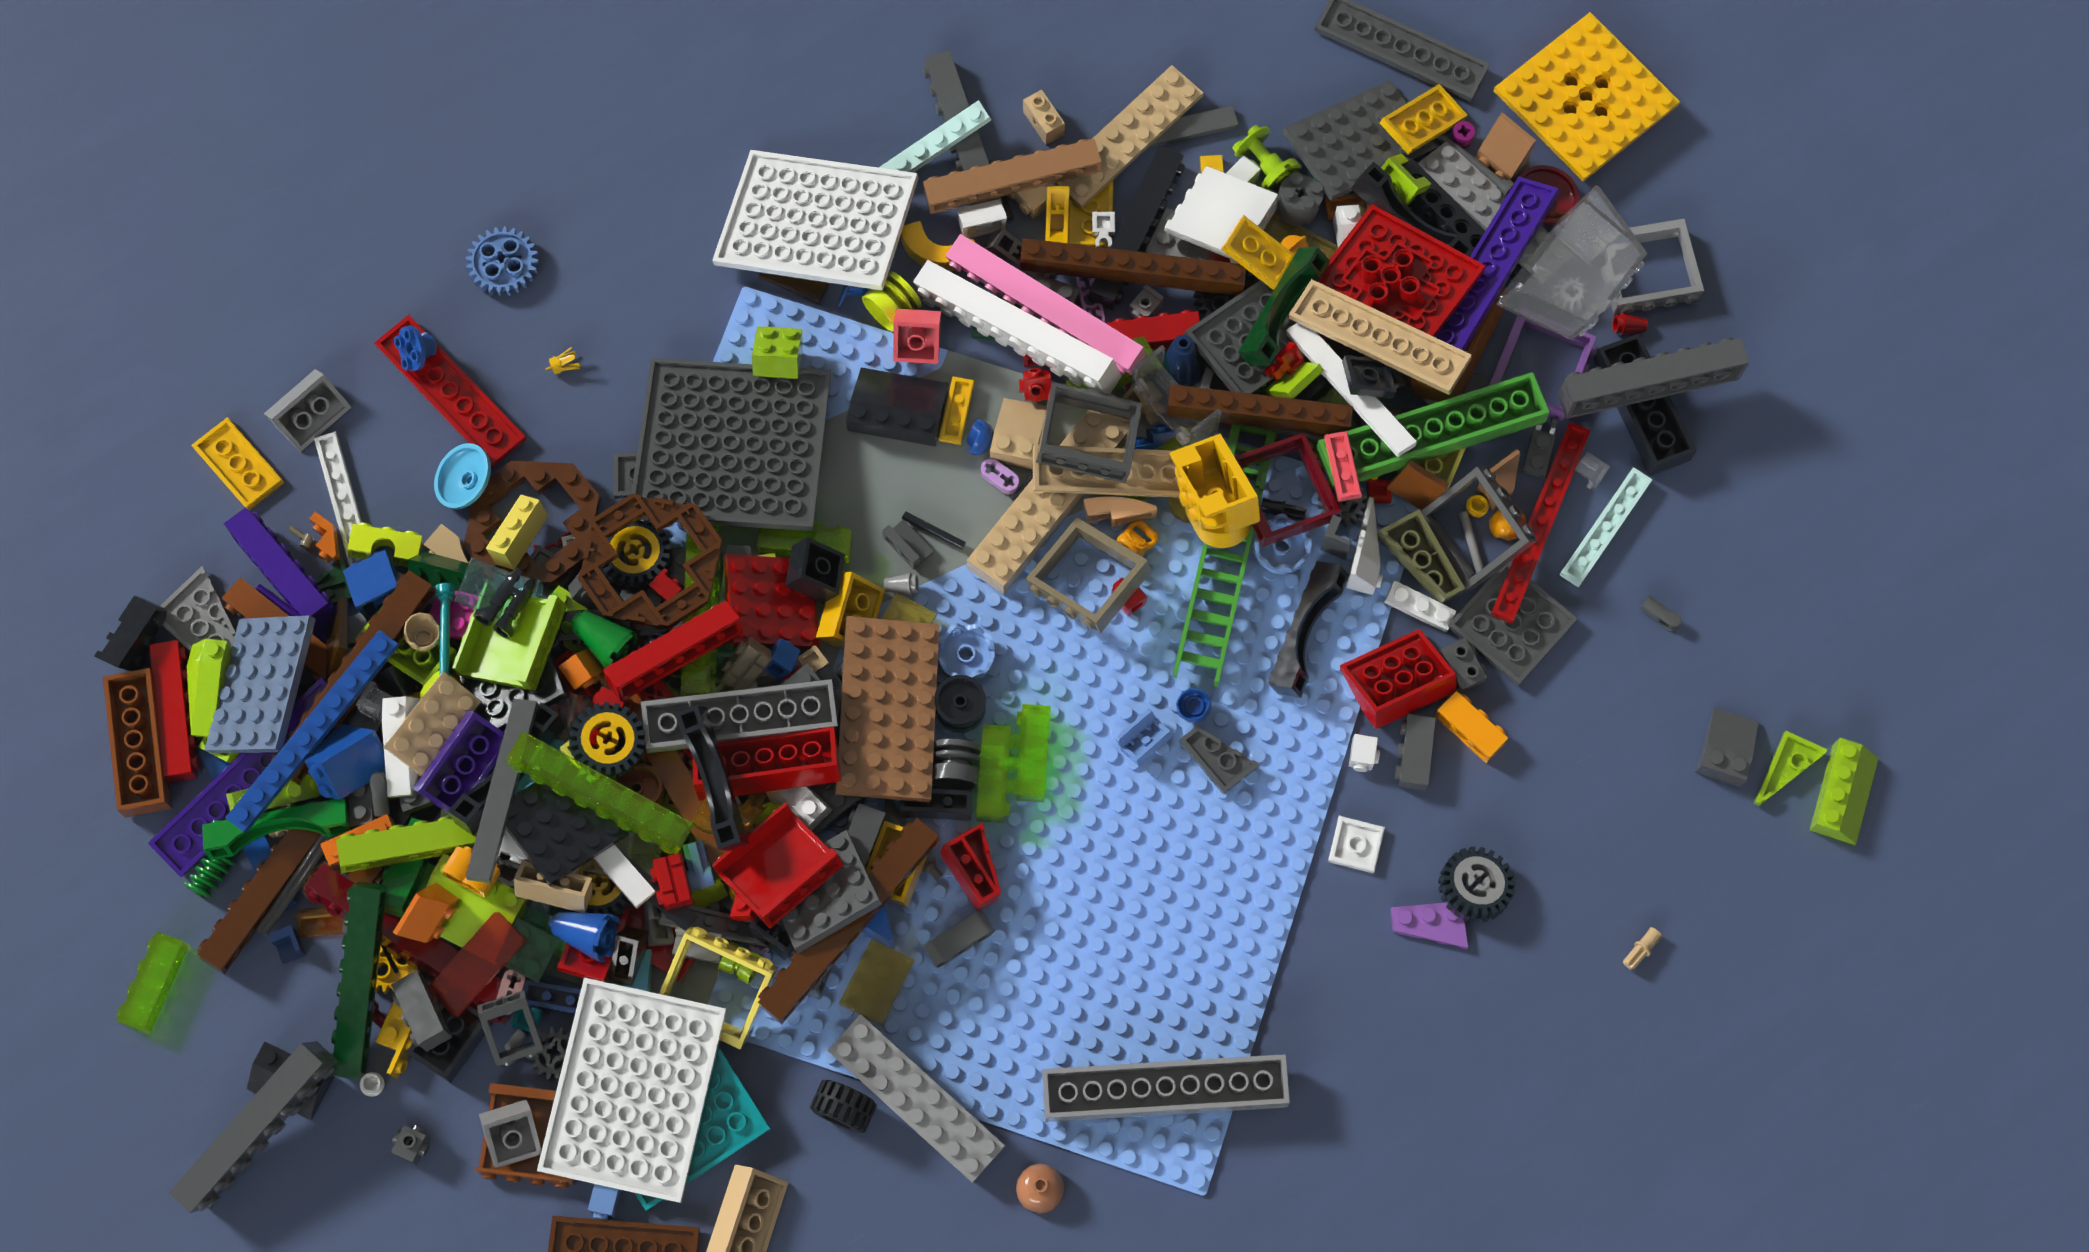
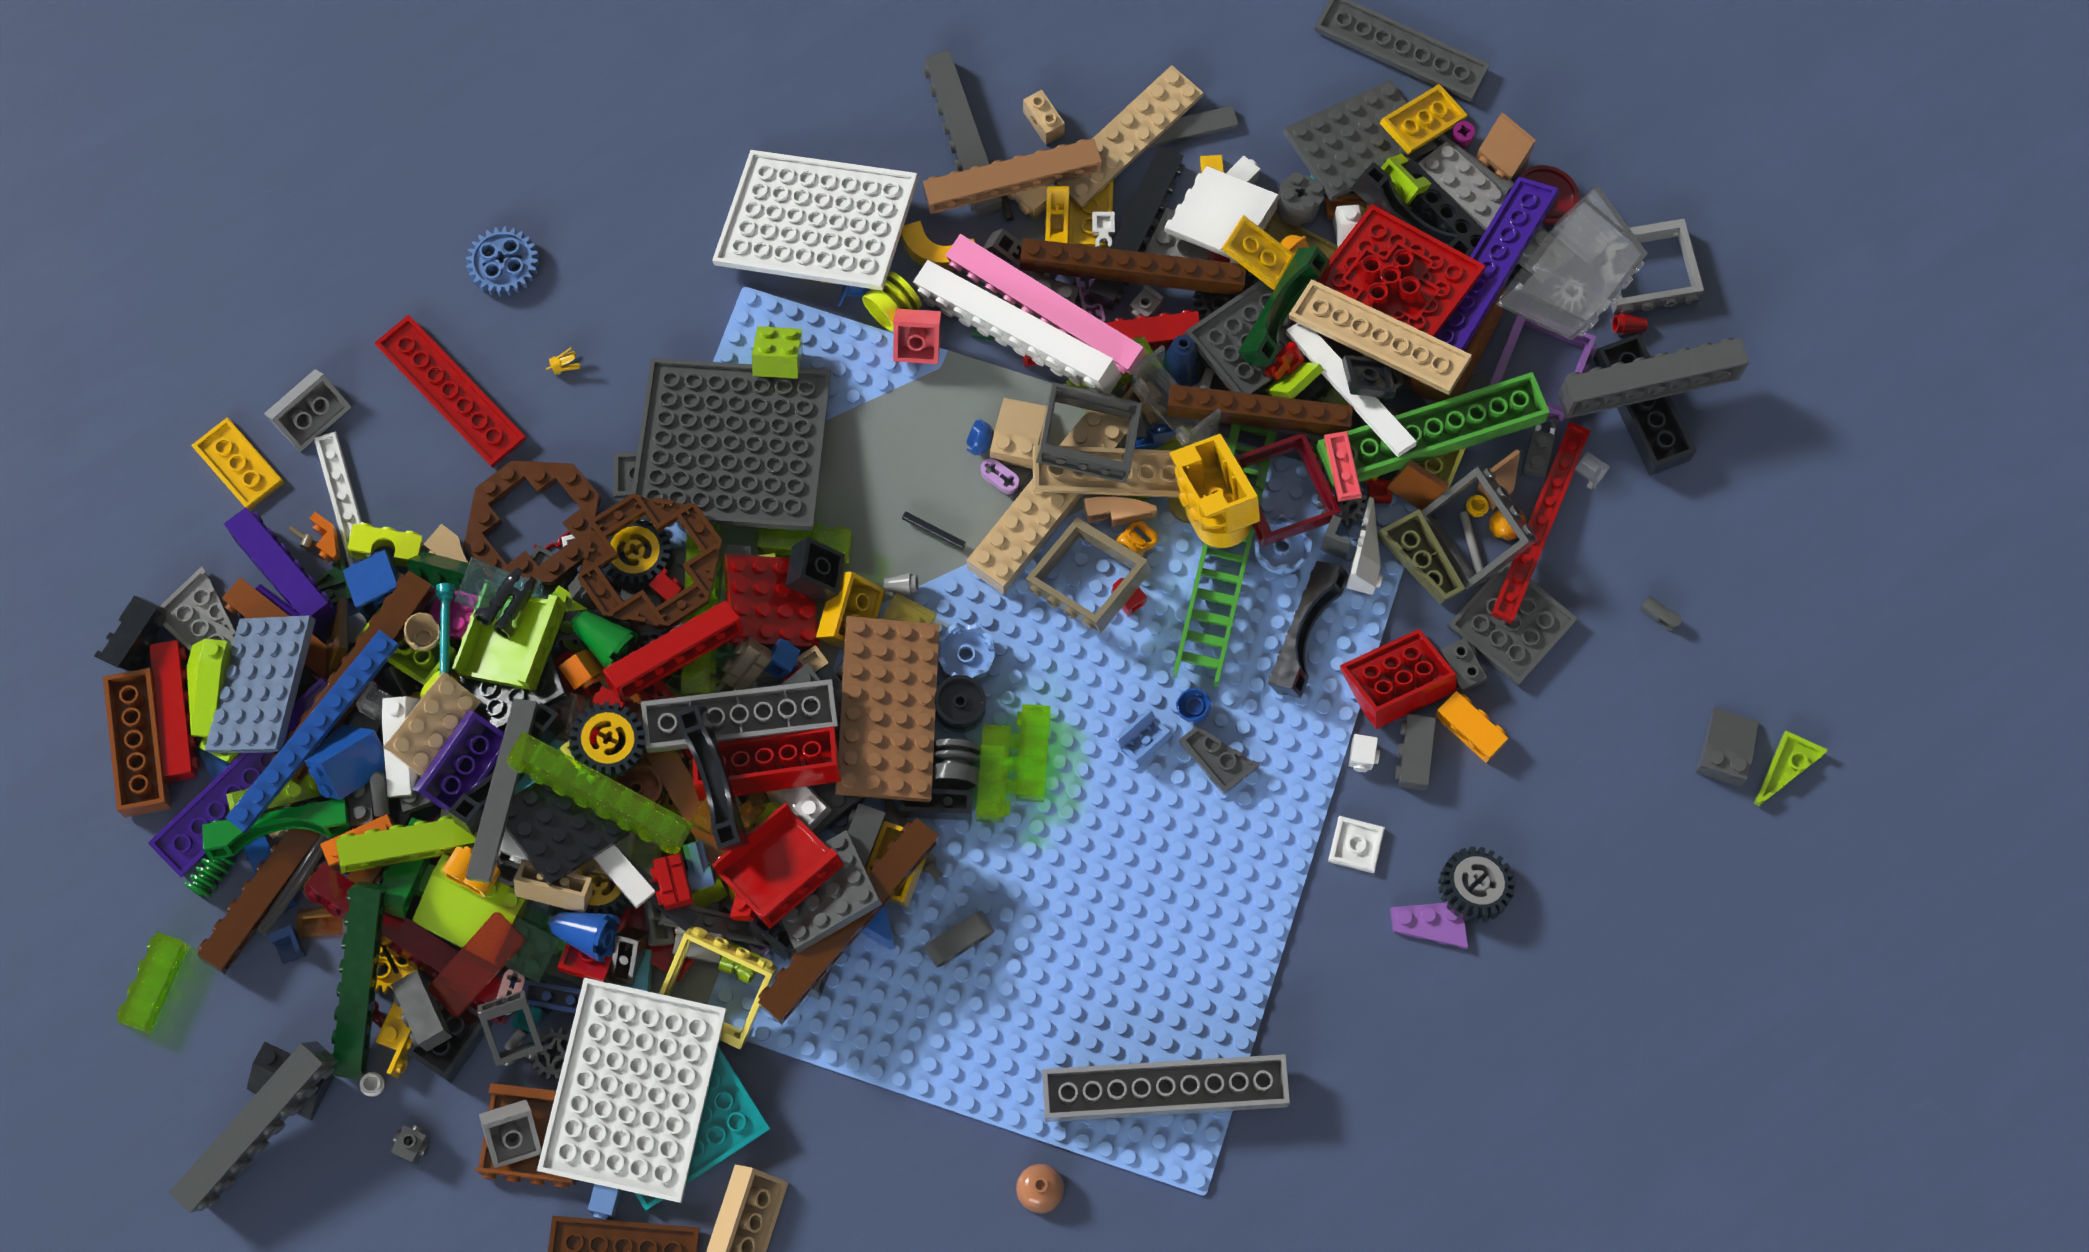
(414, 347): blue plate -> none
(427, 914): orange slope -> none
(462, 476): medium azure dish -> none
(517, 532): light yellow brick -> none
(805, 288): dark brown tile -> none
(843, 1106): black tyre -> none
(876, 982): clear yellow tile -> none
(897, 406): black slope -> none
(907, 544): dark grey panel -> none
(917, 1098): light grey brick -> none
(940, 139): light aqua plate -> none
(956, 410): yellow tile -> none
(972, 867): red wedge -> none
(981, 218): white slope -> none
(1035, 384): red brick -> none
(1271, 164): lime piece -> none
(1277, 507): black axle -> none
(1419, 606): white plate -> none
(1586, 59): yellow plate -> none
(1605, 527): light aqua plate -> none
(1642, 948): tan axle -> none
(1844, 791): lime slope -> none

